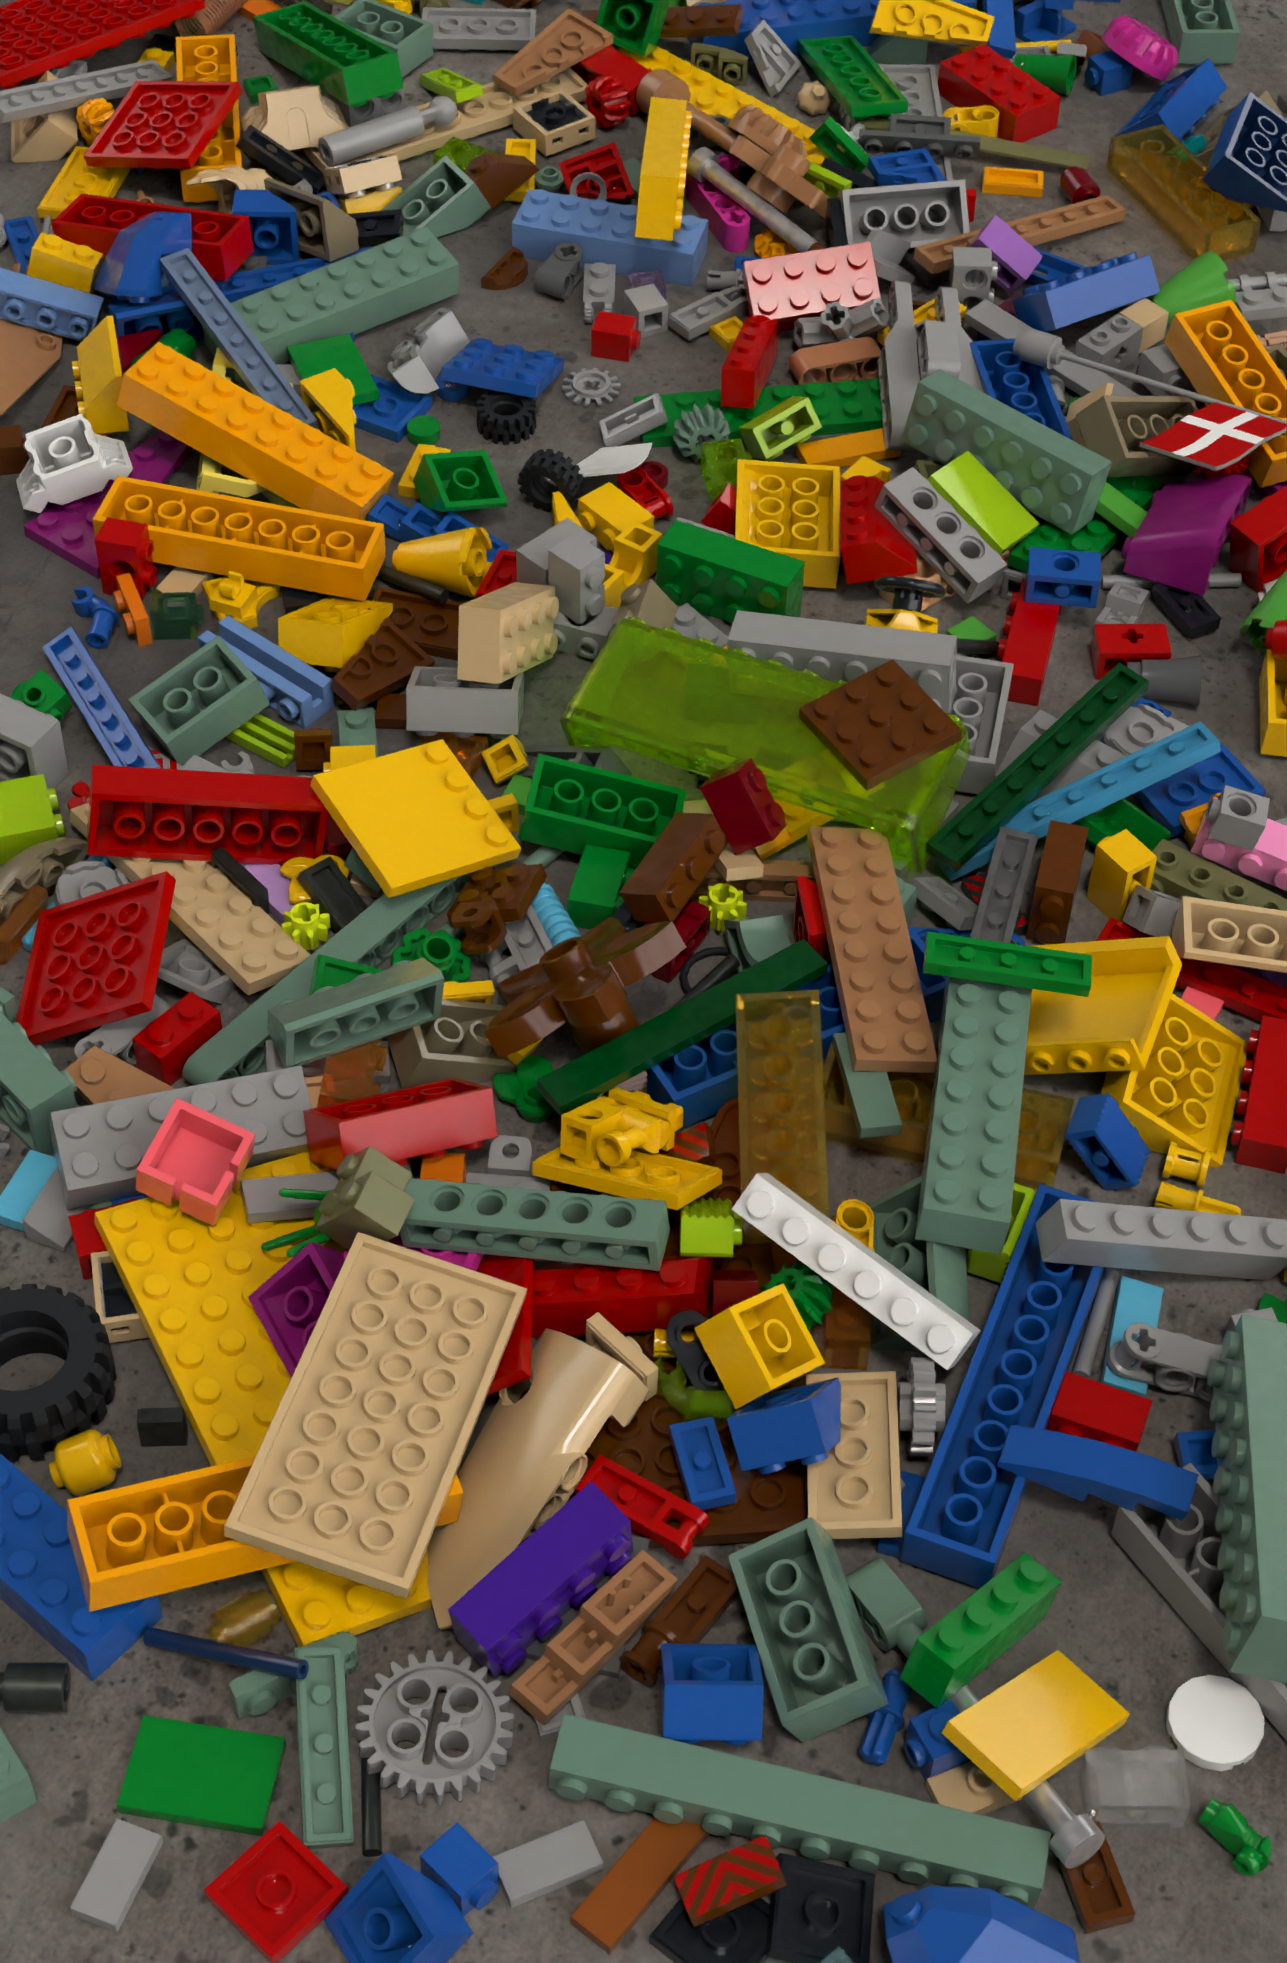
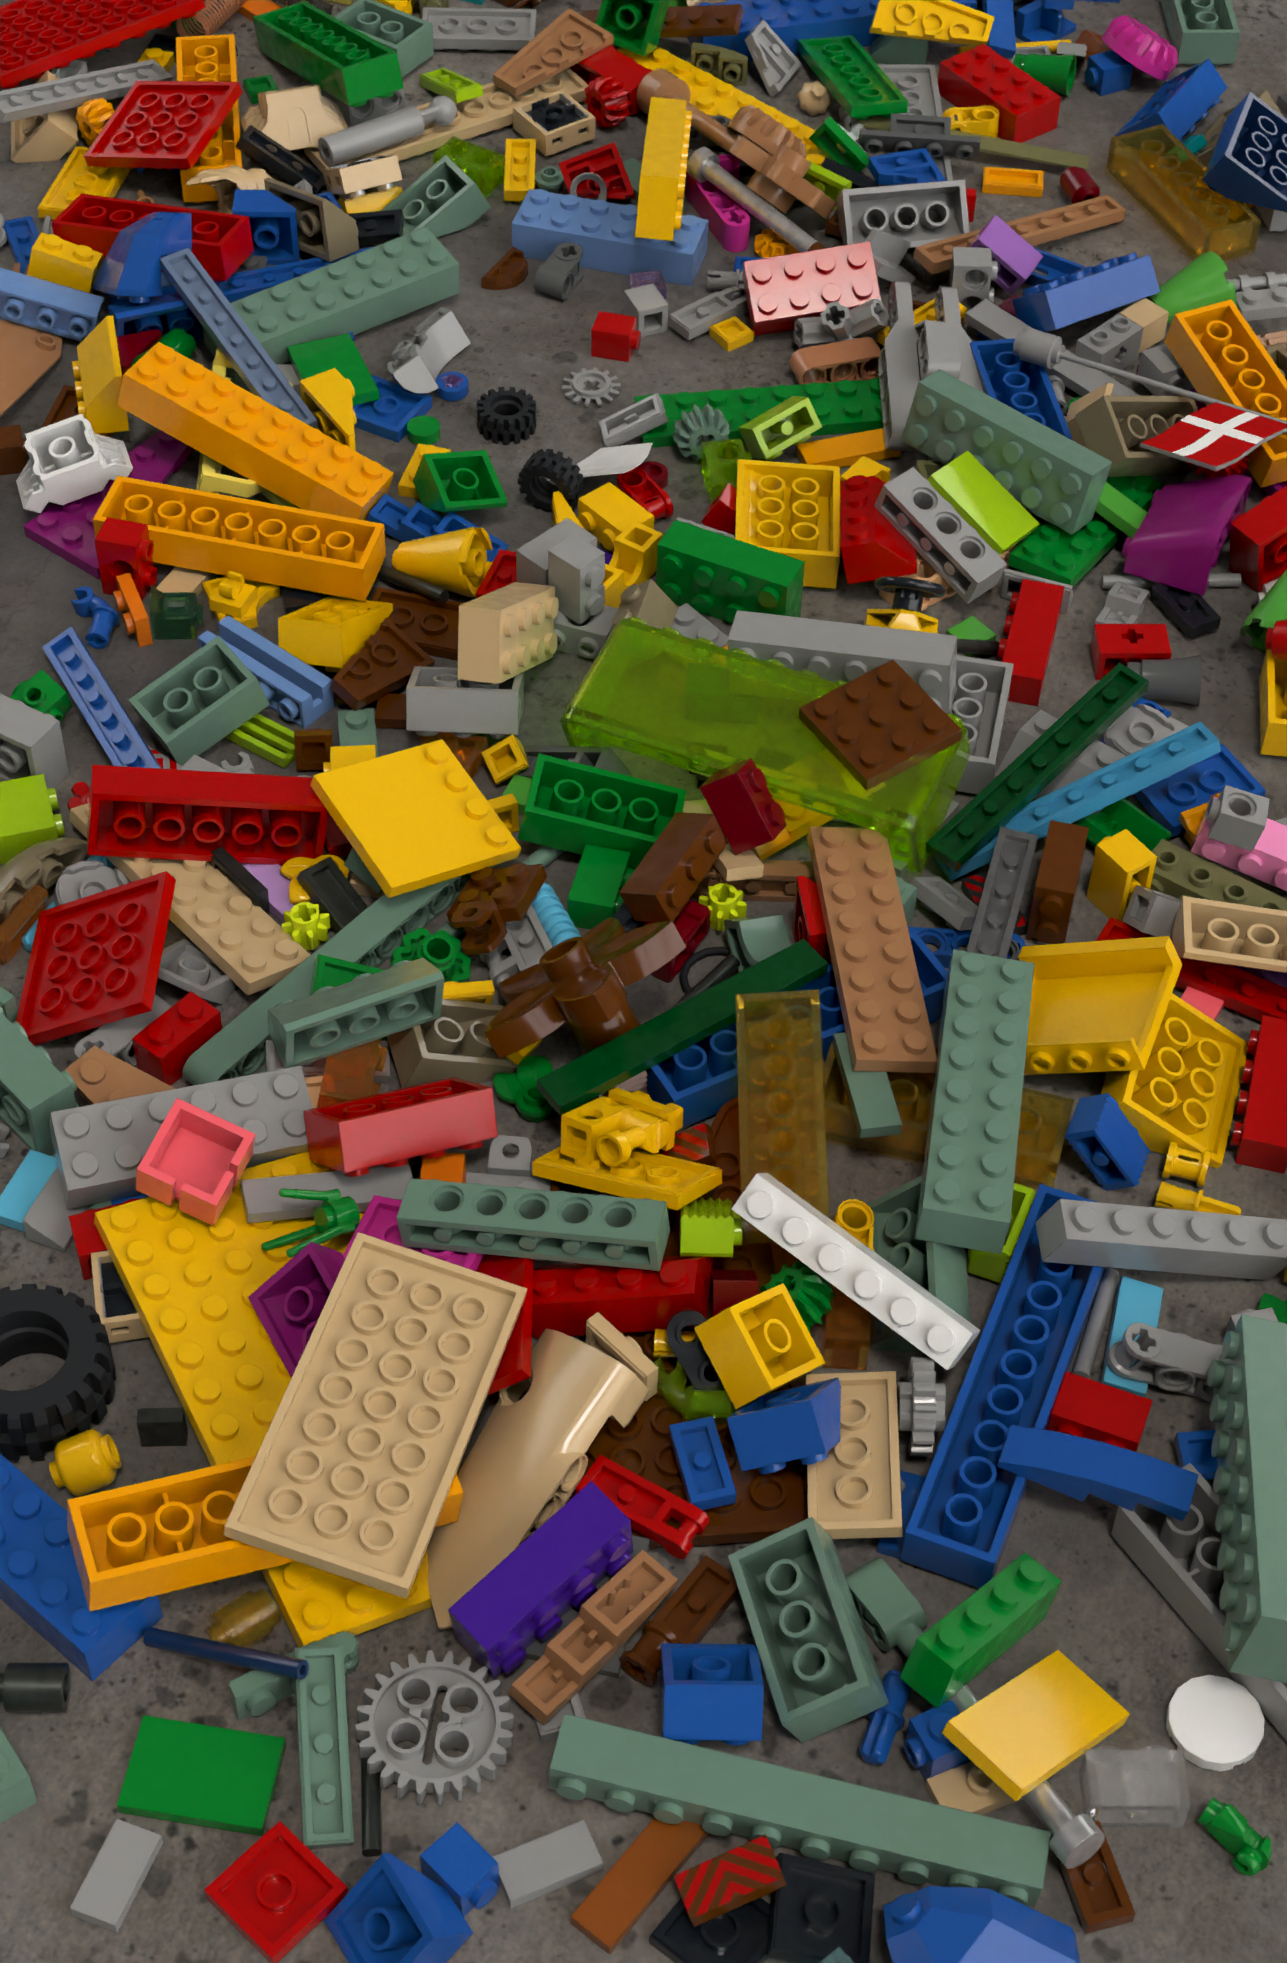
(366, 1199): olive brick -> none
(499, 175): reddish brown slope -> none
(503, 368): blue plate -> none
(598, 289): light grey hinge -> none
(749, 362): red brick -> none
(835, 223): black tile -> none
(1007, 964): green plate -> none
(1062, 577): blue brick -> none

